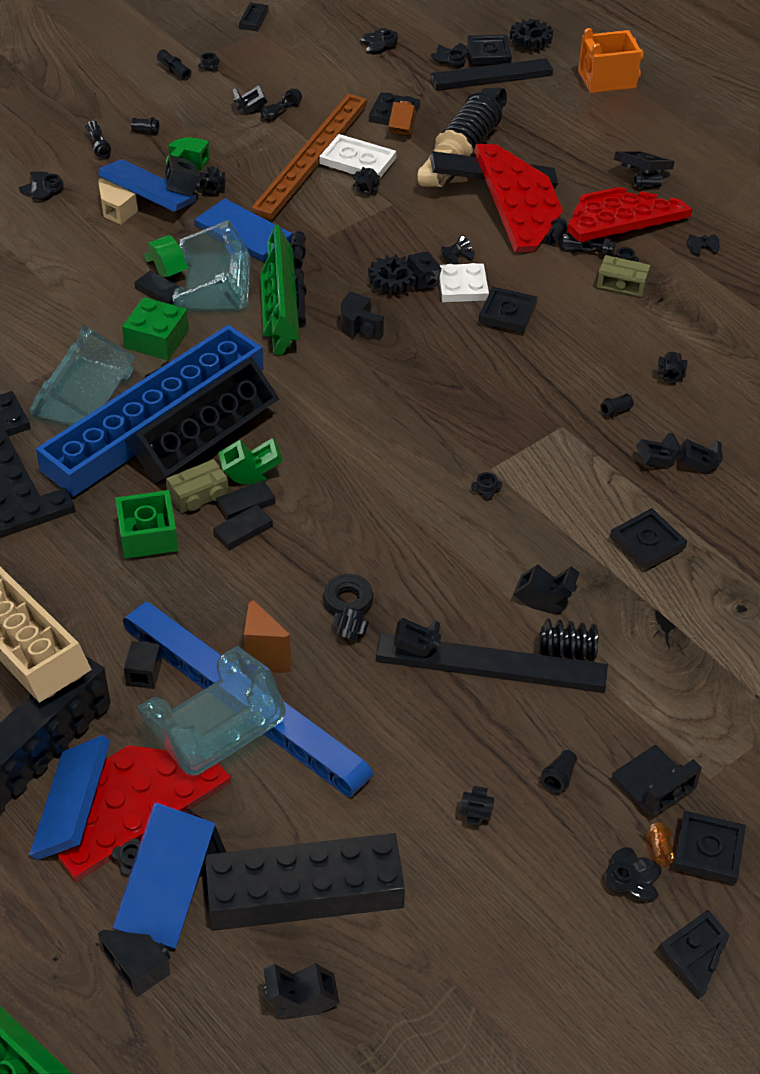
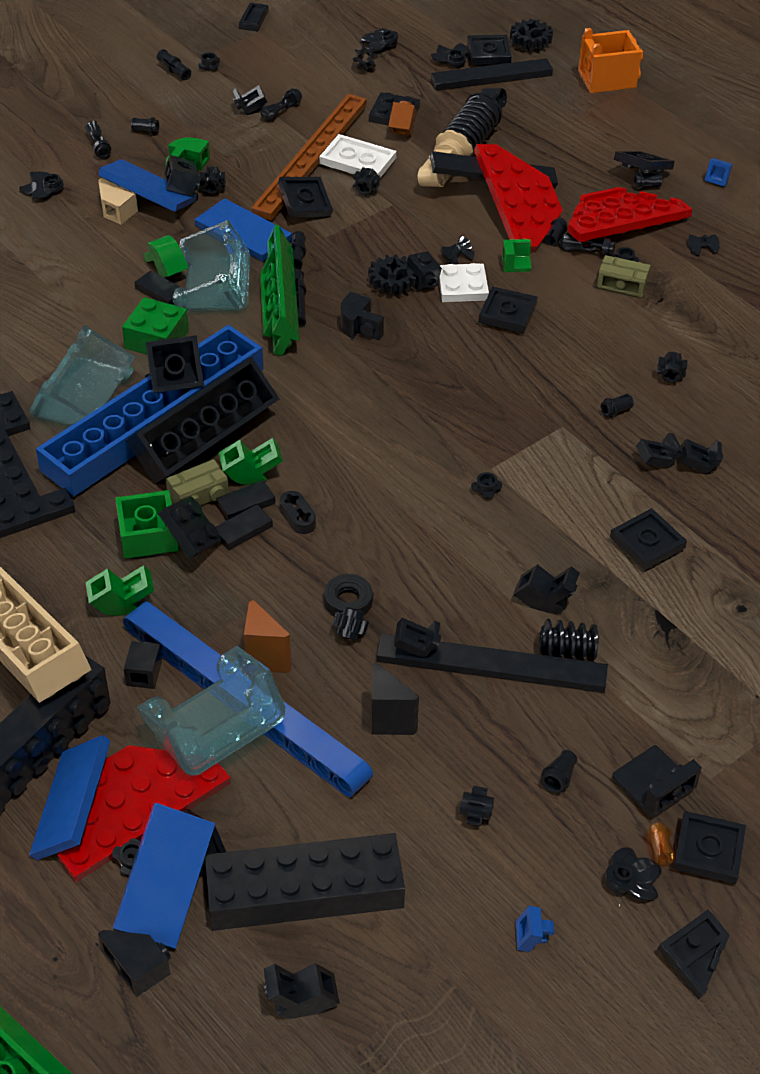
(117, 595): none -> green brick
(174, 364): none -> black slope
(190, 526): none -> black plate
(302, 510): none -> black beam
(305, 196): none -> black plate
(370, 60): none -> black gear
(393, 705): none -> black slope
(516, 255): none -> green panel
(532, 929): none -> blue tile
(718, 172): none -> blue tile

